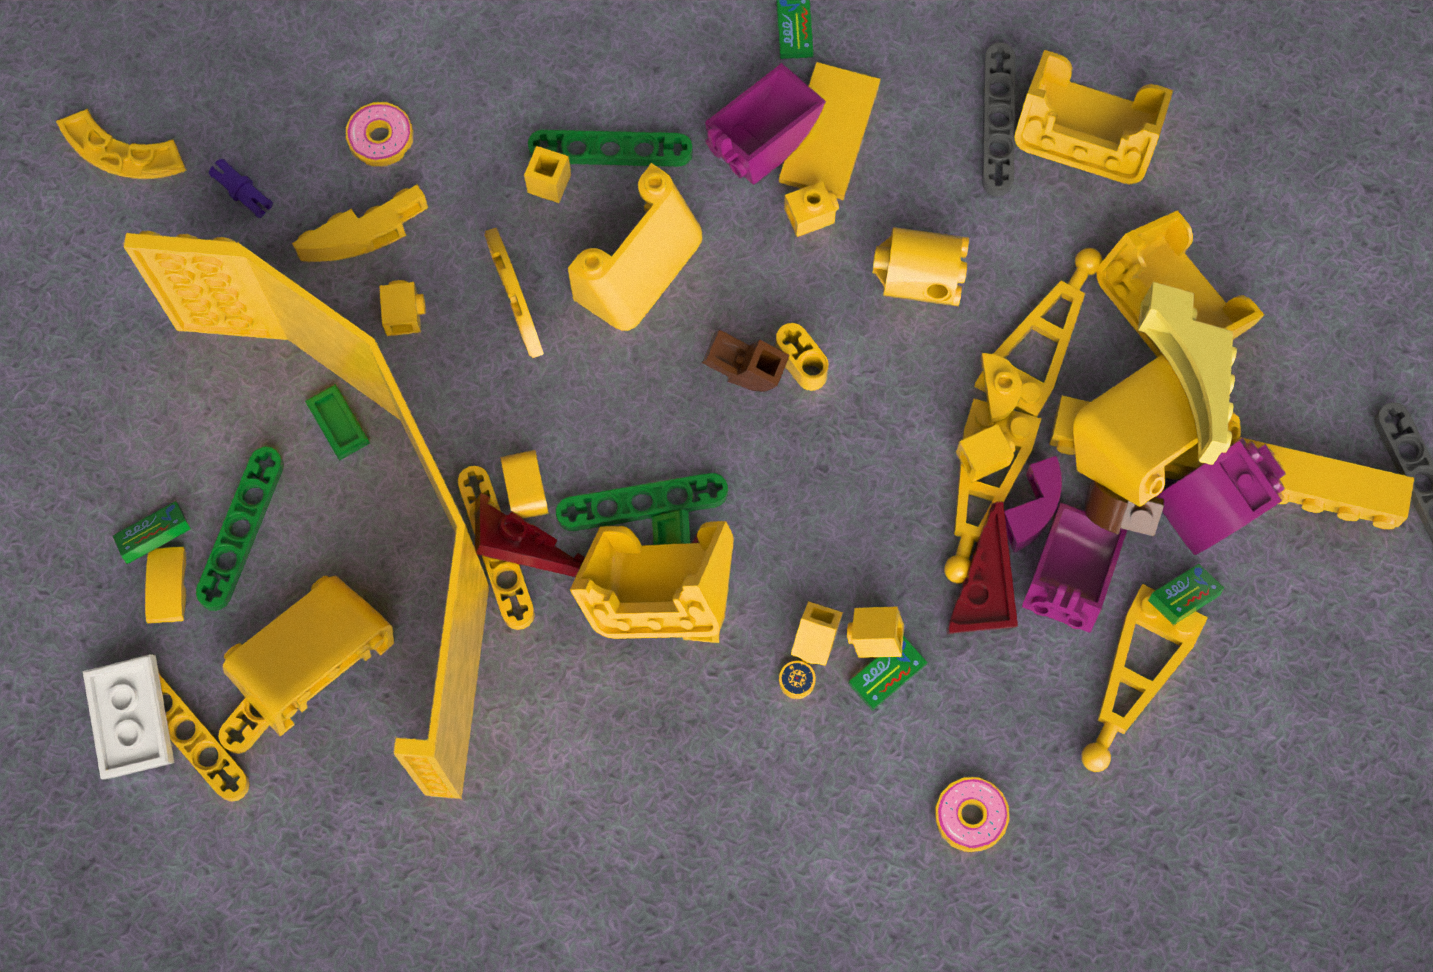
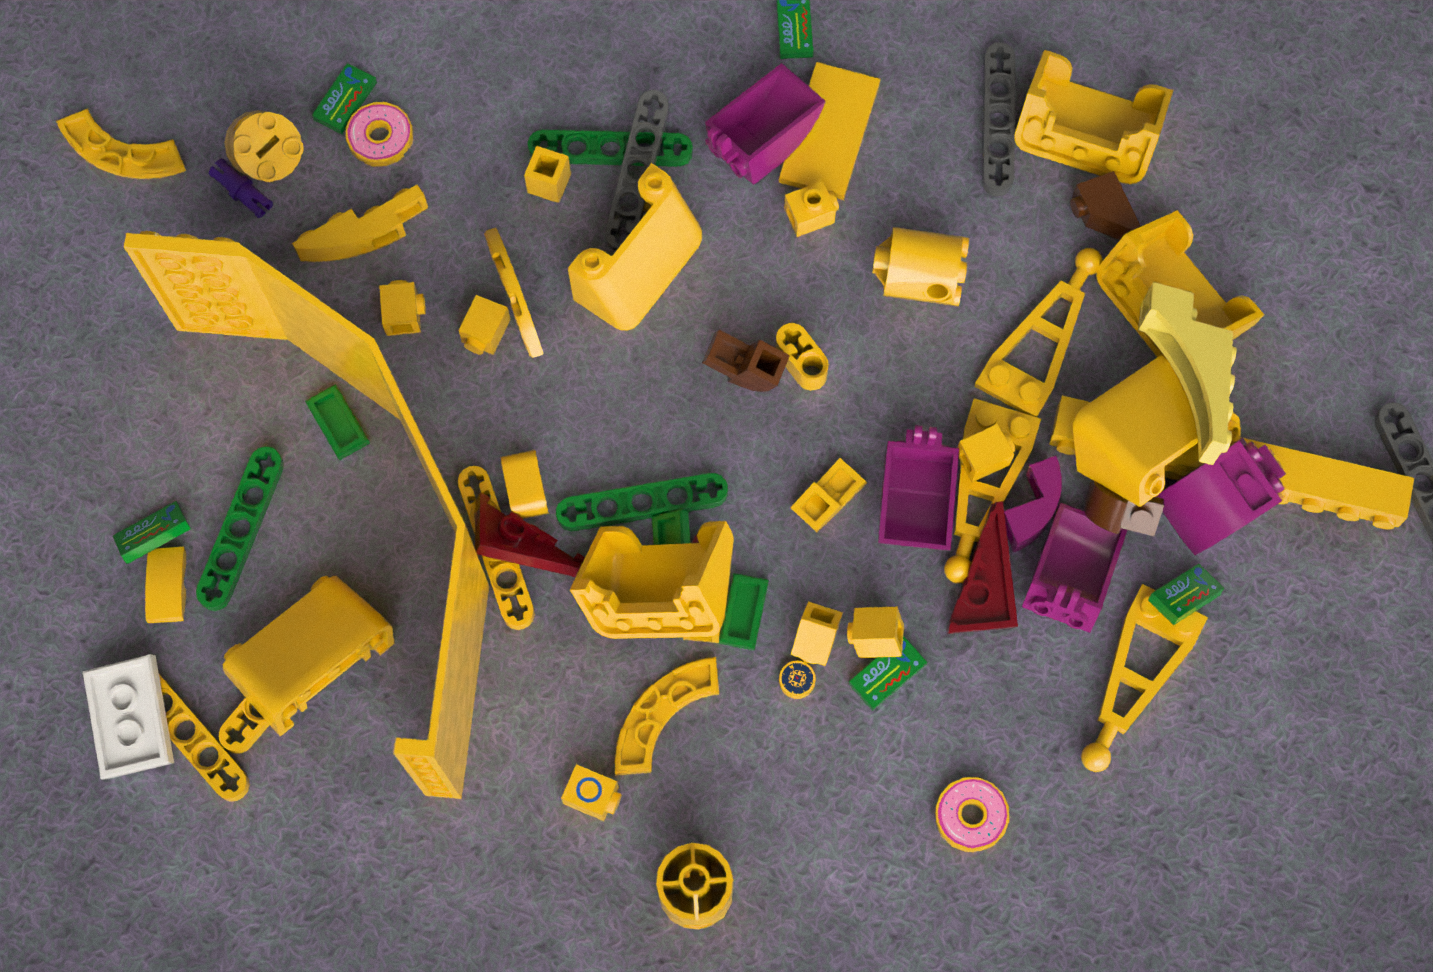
(263, 145): none -> yellow cylinder
(344, 98): none -> green tile
(484, 325): none -> yellow brick
(591, 793): none -> yellow brick
(637, 154): none -> dark grey beam
(656, 708): none -> yellow tile
(695, 885): none -> yellow cylinder
(744, 611): none -> green tile
(828, 495): none -> yellow slope
(918, 491): none -> magenta piece
(1001, 385): yellow plate -> none
(1104, 206): none -> reddish brown slope

